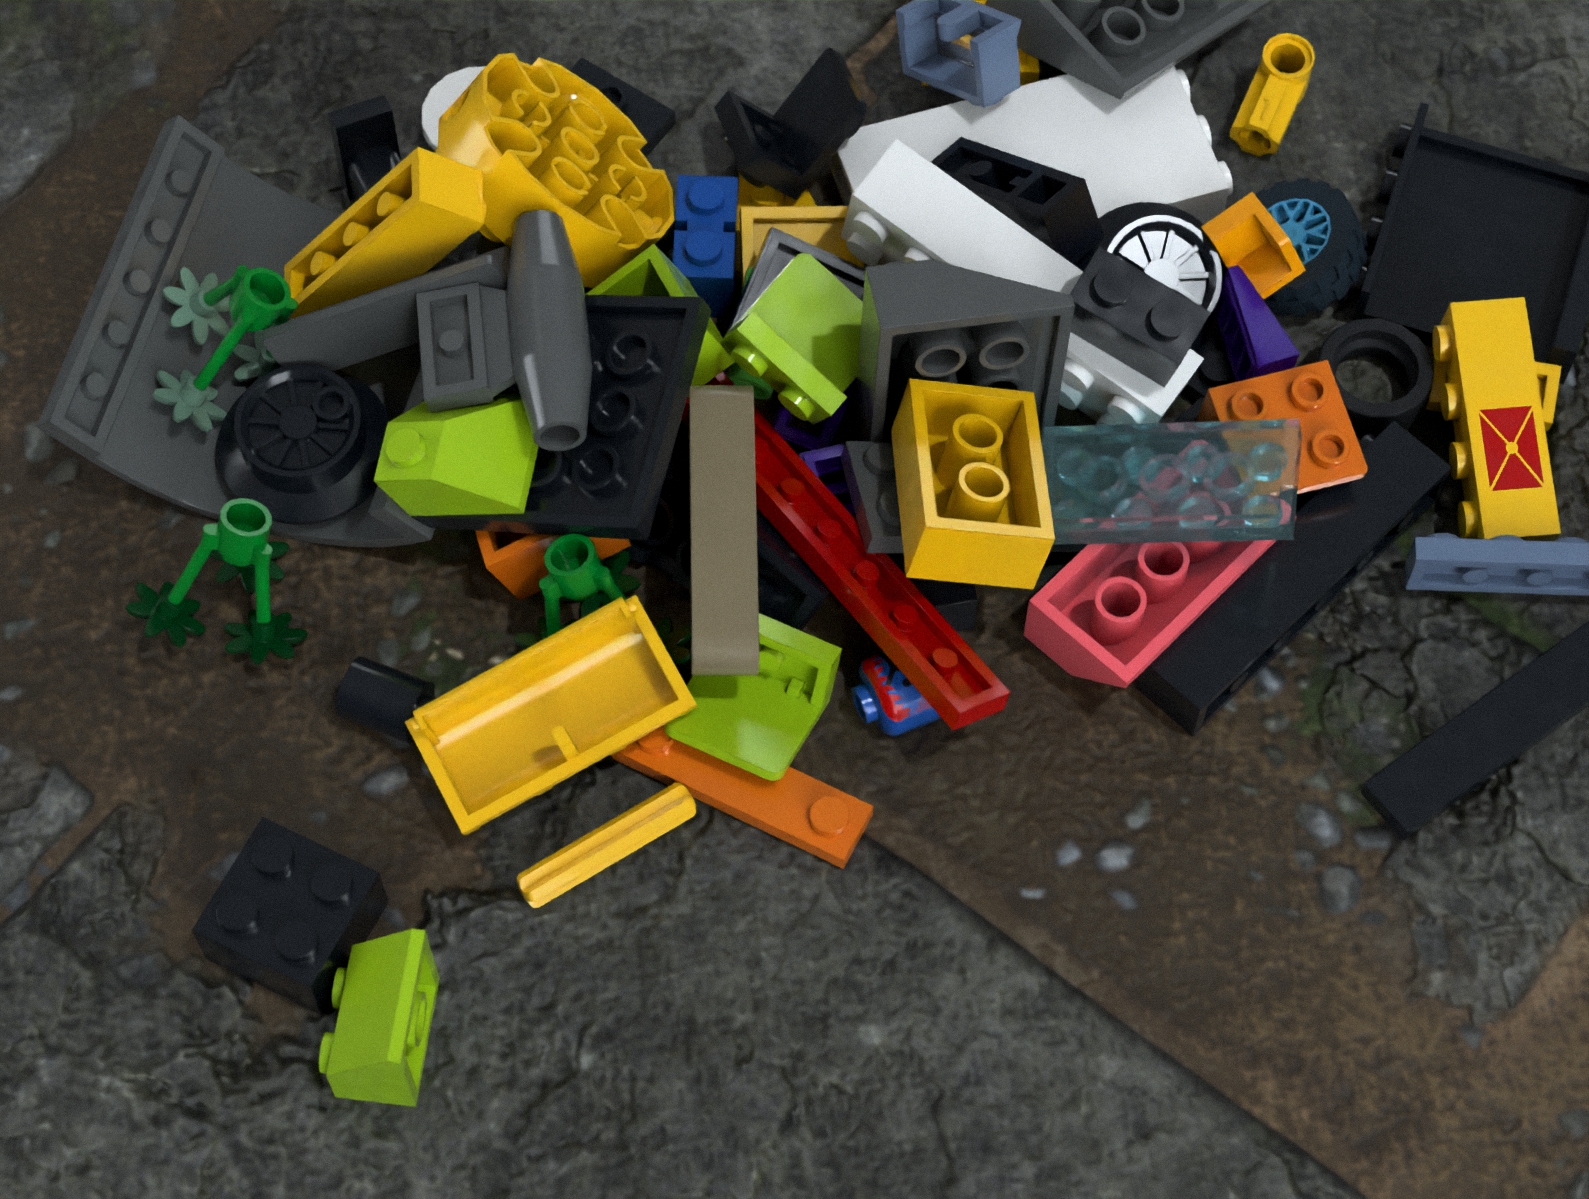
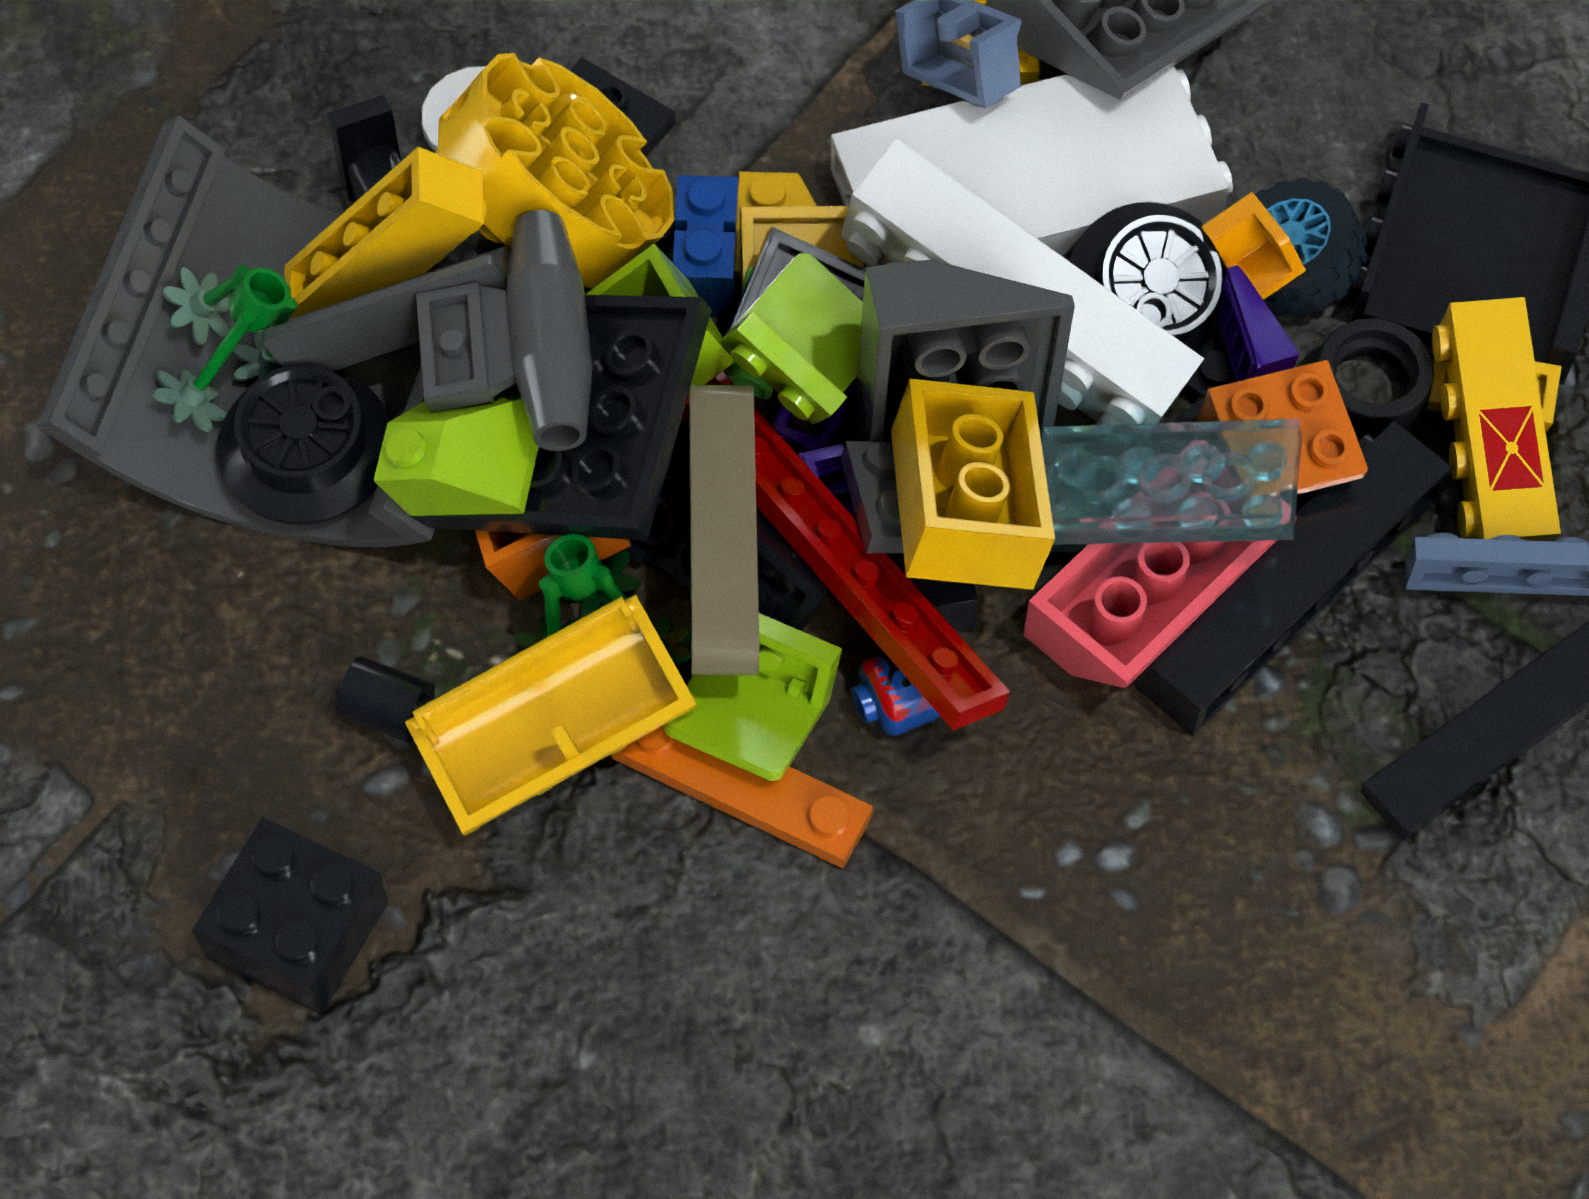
(243, 545): plant -> none
(382, 1020): lime slope -> none
(606, 845): yellow axle -> none
(802, 135): black bracket -> none
(1034, 196): black slope -> none
(1134, 317): black brick -> none
(1273, 94): yellow piece -> none

